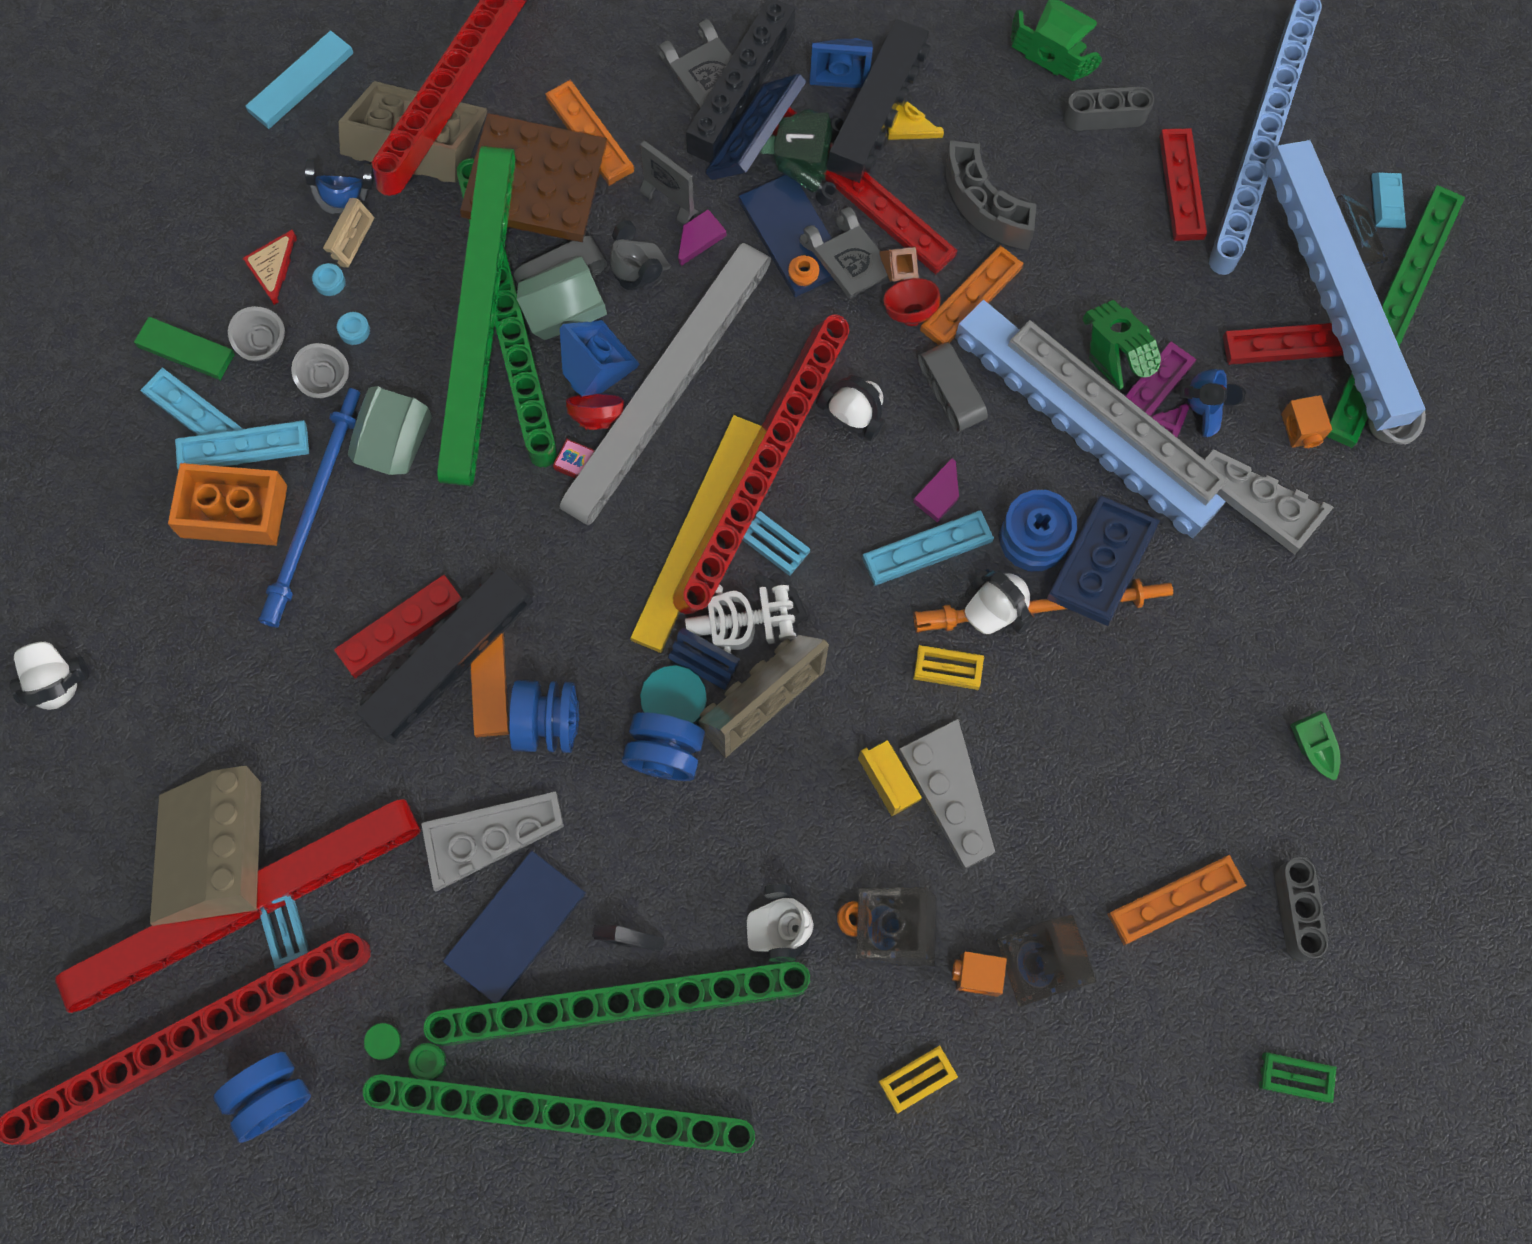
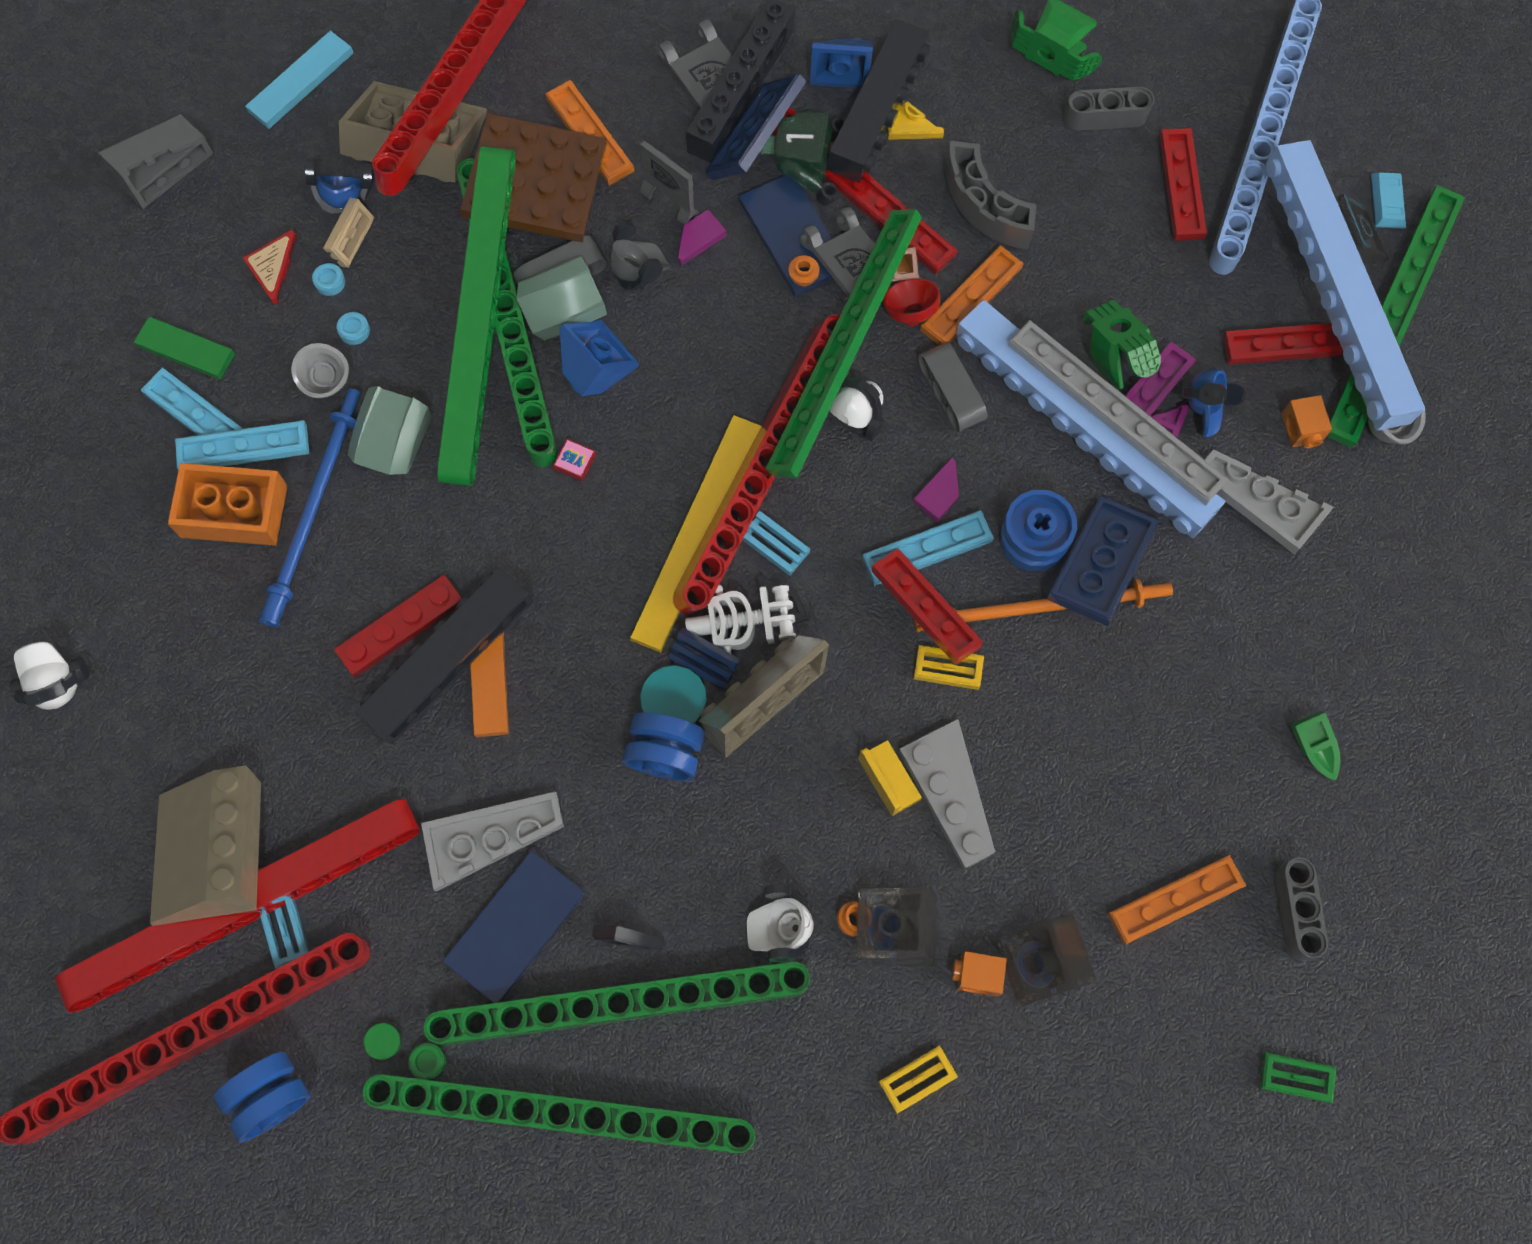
(156, 158): none -> dark grey wedge
(256, 333): light grey helmet -> none
(543, 716): blue wheel -> none
(595, 410): red piece -> none
(664, 384): light grey beam -> none
(843, 344): none -> green plate
(927, 606): none -> red plate
(999, 602): white cap -> none

